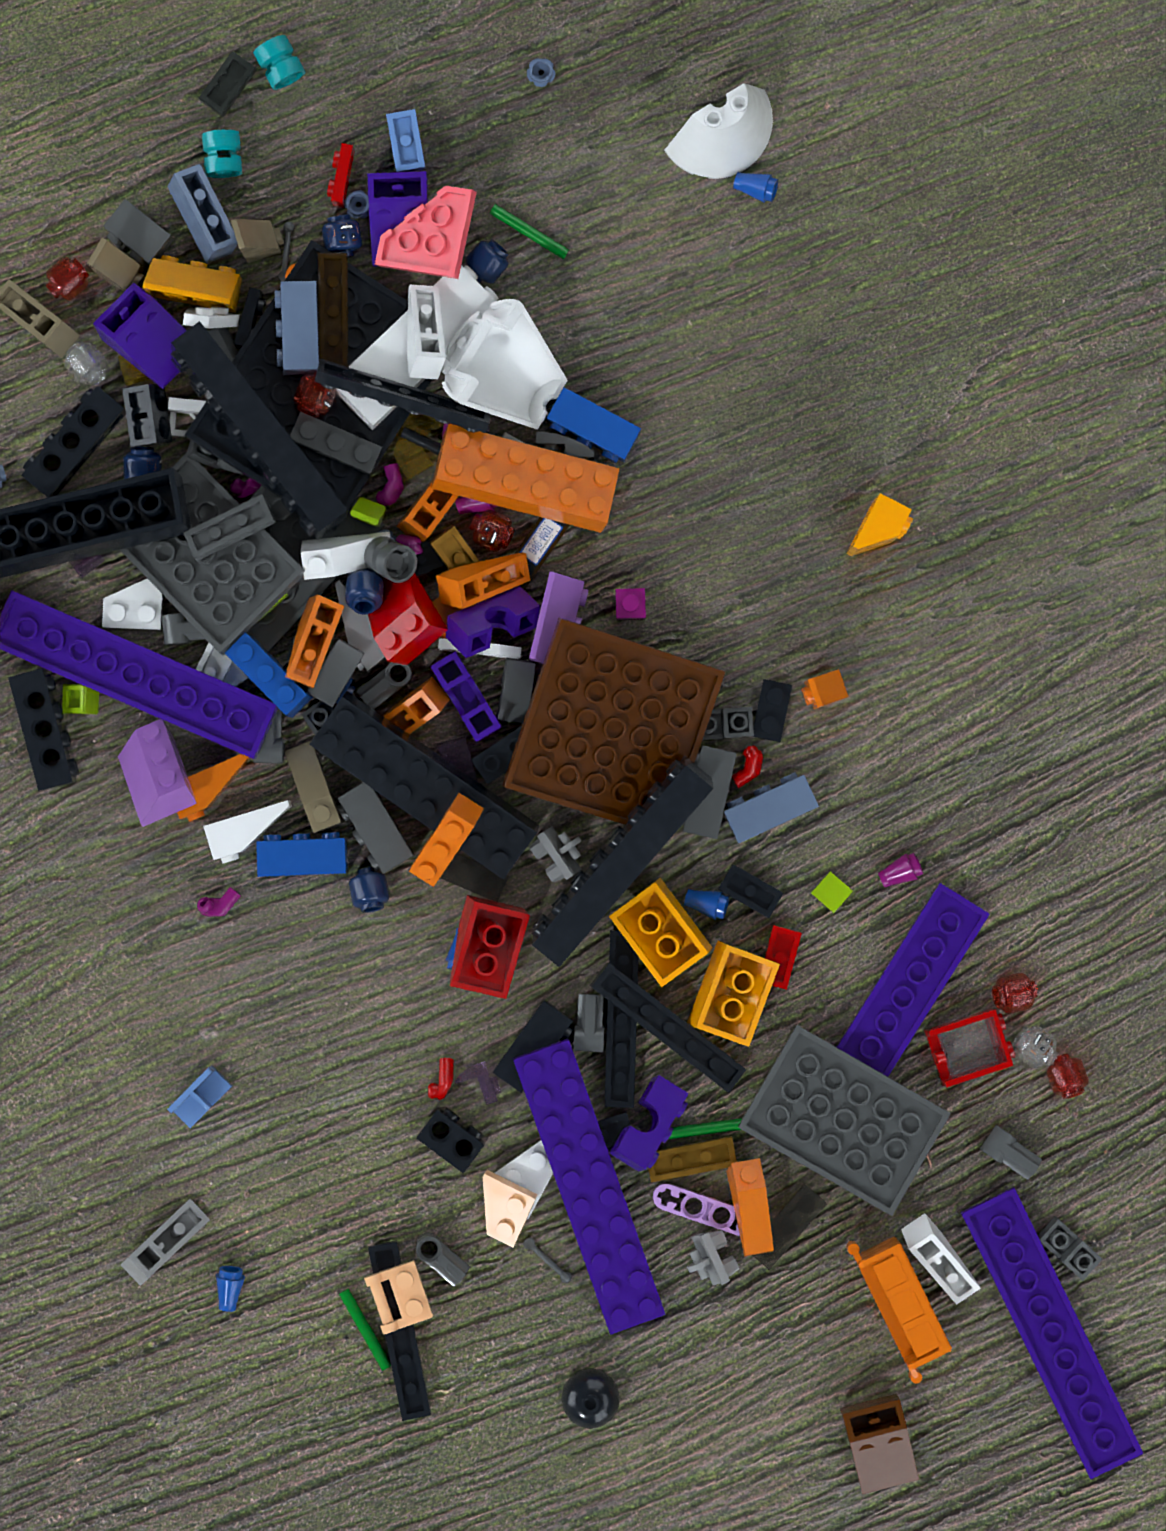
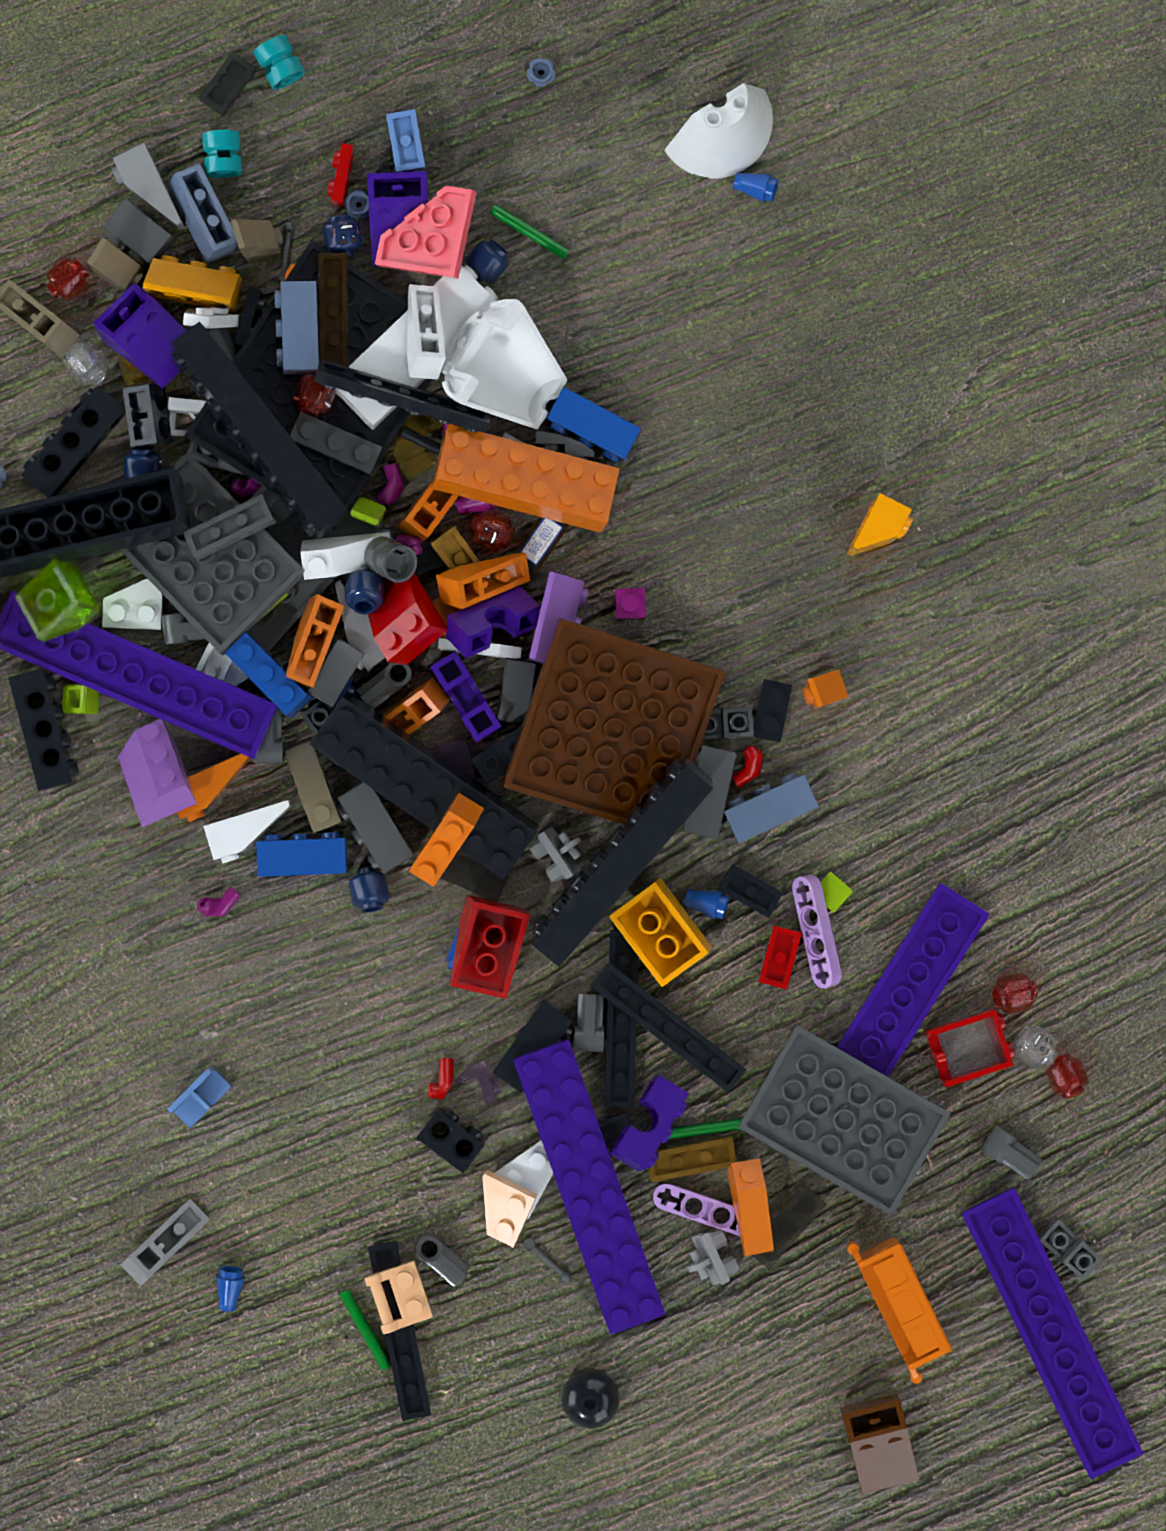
(57, 601): none -> clear neon green slope
(144, 180): none -> light grey slope
(733, 993): light orange slope -> none
(812, 932): none -> lavender beam
(902, 870): magenta cone -> none
(939, 1258): white slope -> none

